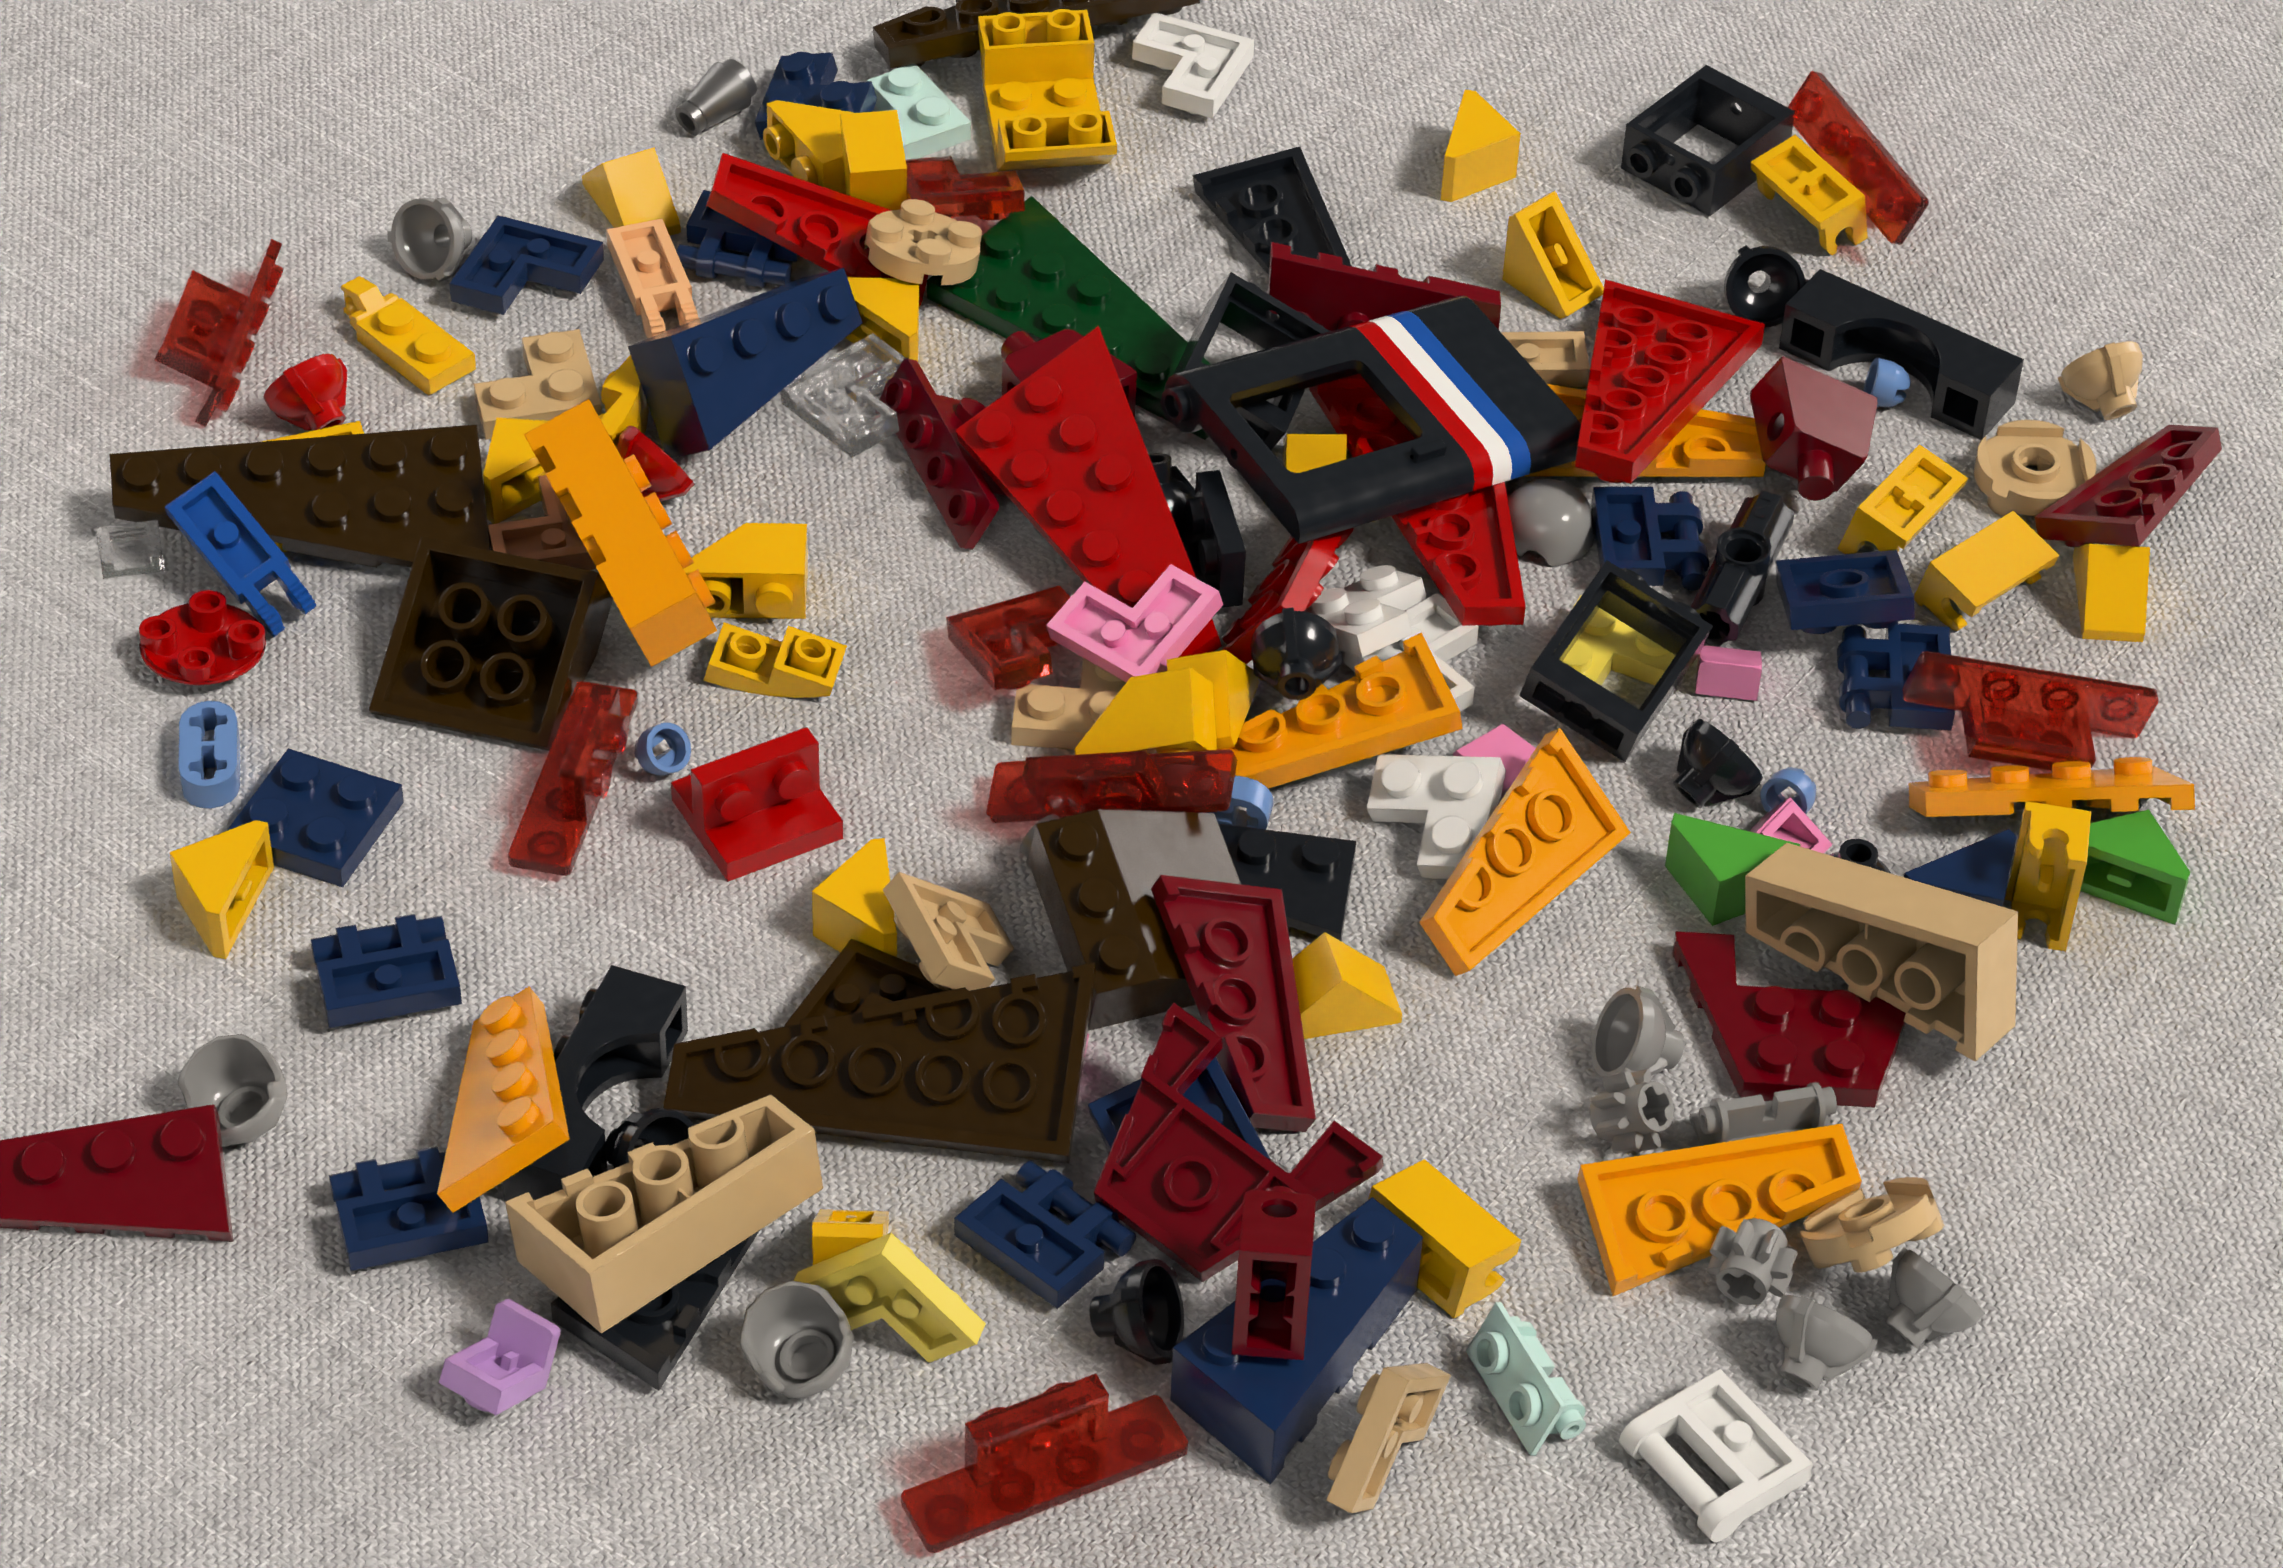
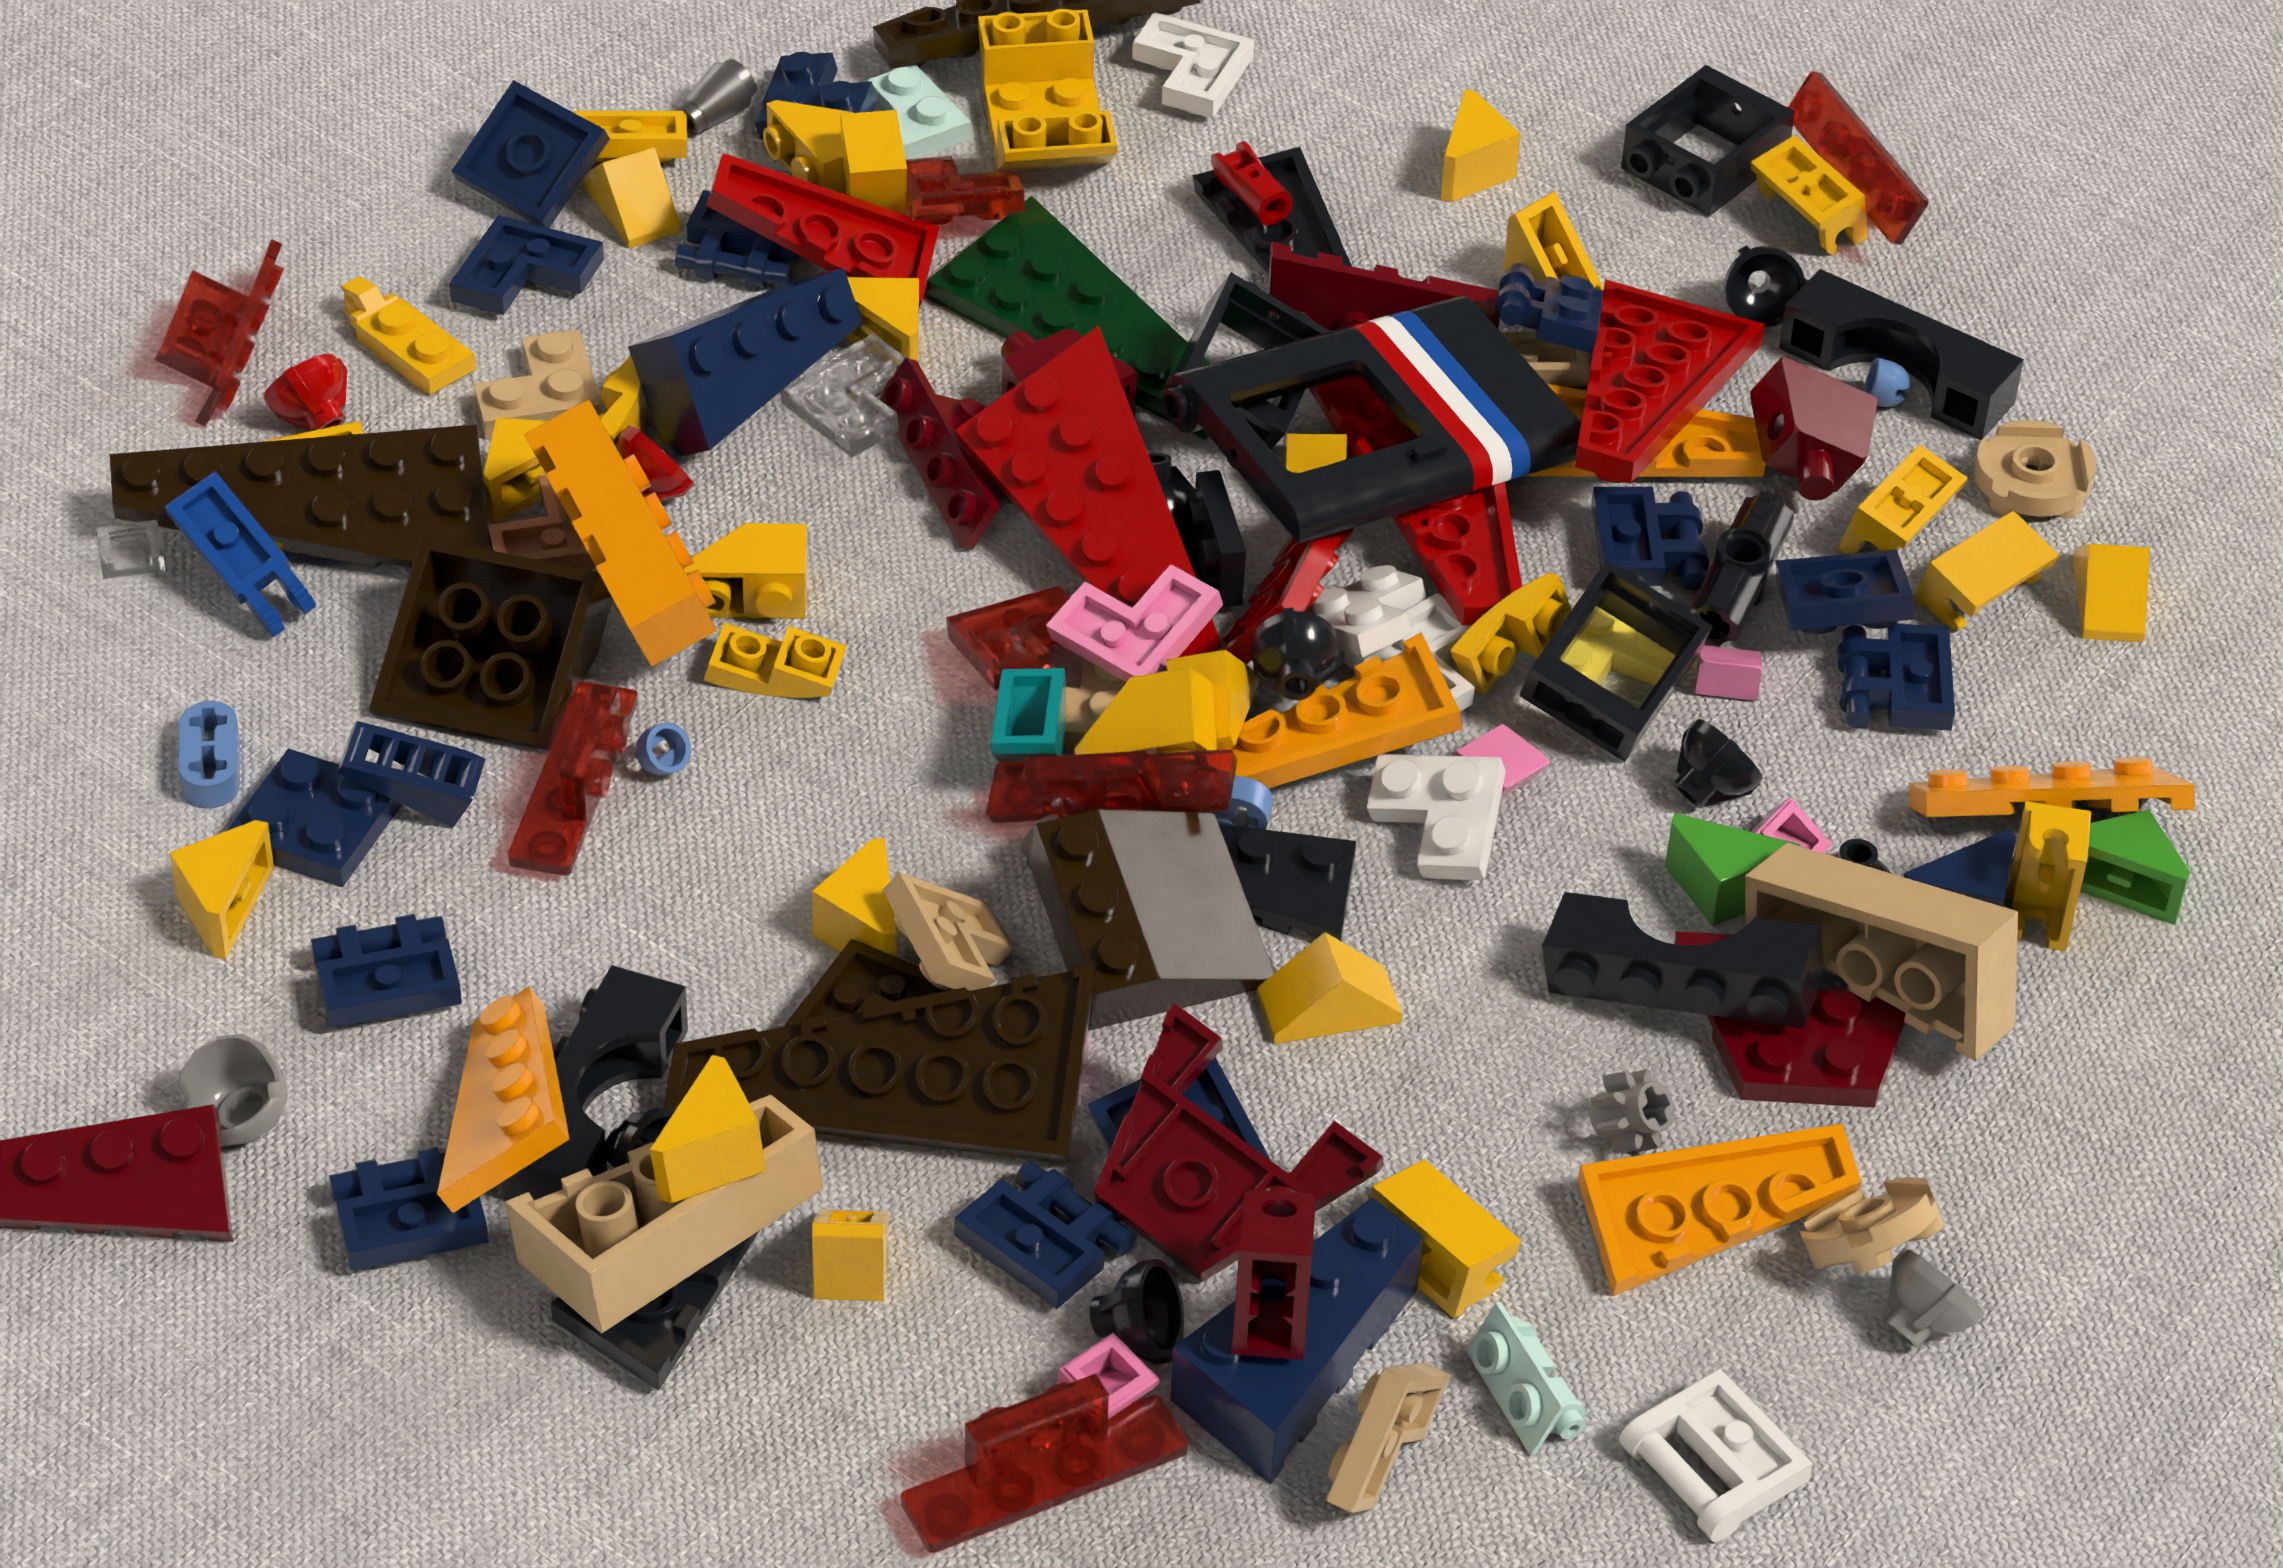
(202, 641): red dish -> none
(429, 238): light grey piece -> none
(449, 771): none -> dark blue slope
(505, 1364): lavender bracket -> none
(530, 154): none -> dark blue plate
(640, 131): none -> yellow hinge
(651, 273): light nougat hinge -> none
(708, 1138): none -> yellow slope
(759, 805): red bracket -> none
(796, 1339): light grey hair -> none
(894, 1285): light yellow plate -> none
(923, 242): tan plate -> none
(1030, 714): none -> teal slope
(1118, 1369): none -> bright pink slope
(1245, 989): dark red wing -> none
(1252, 183): none -> red bar
(1515, 624): none -> yellow slope
(1526, 854): light orange wing -> none
(1551, 520): light grey hair -> none
(1561, 310): none -> dark blue plate
(1635, 1034): light grey piece -> none
(1751, 1261): light grey gear -> none
(1755, 1118): light grey hinge -> none
(1756, 975): none -> black arch
(1793, 778): medium blue hinge -> none
(1818, 1341): light grey piece -> none
(2027, 712): clear red bracket -> none
(2105, 378): tan piece -> none
(2133, 492): dark red wing -> none

